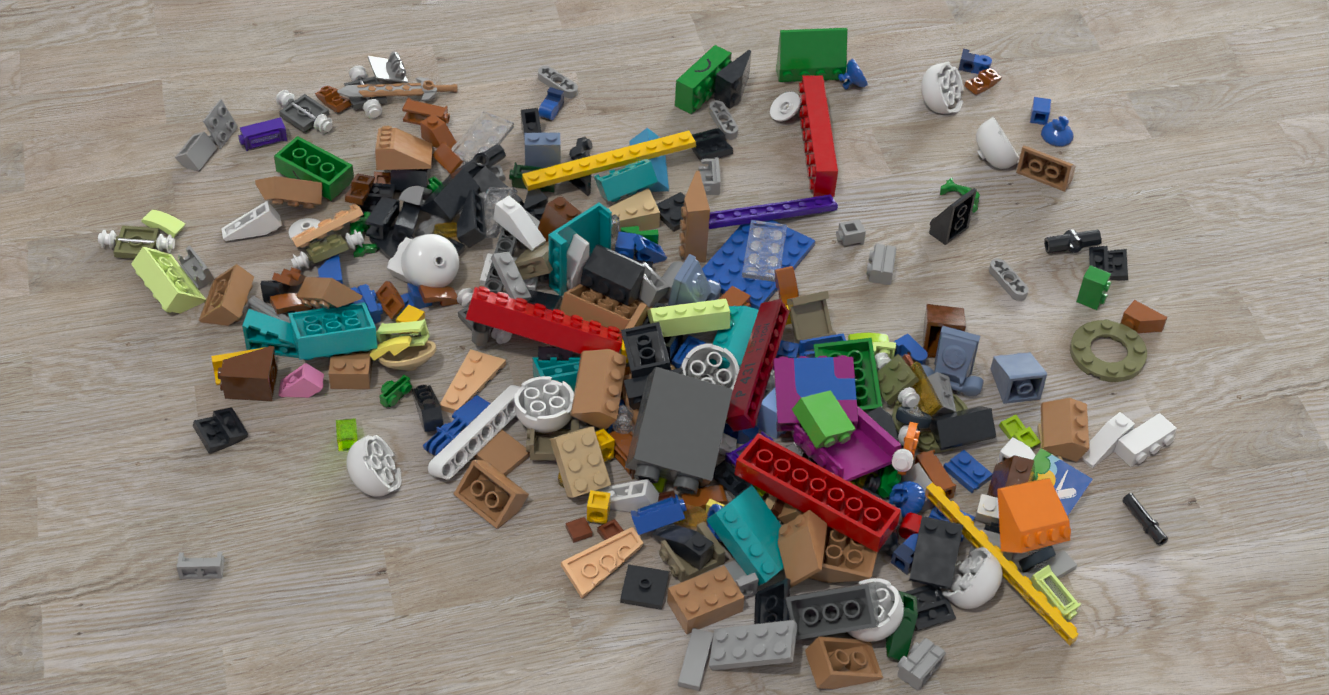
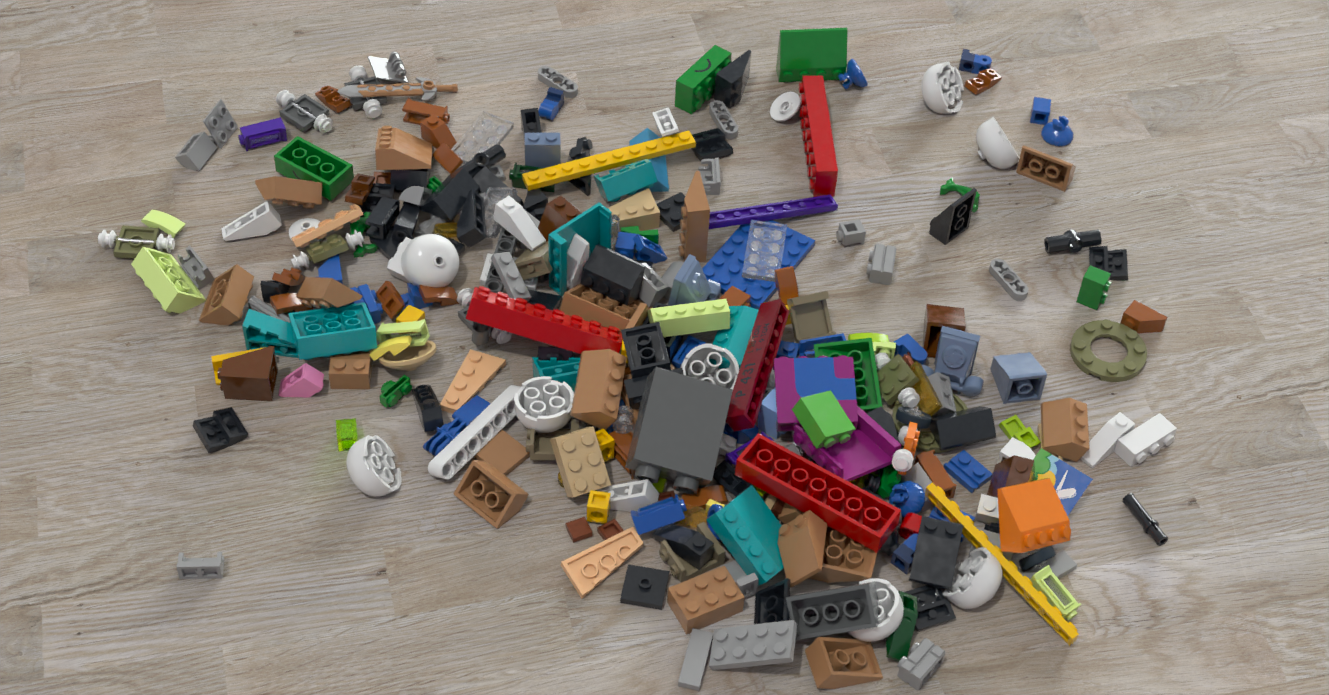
(665, 122): none -> white slope

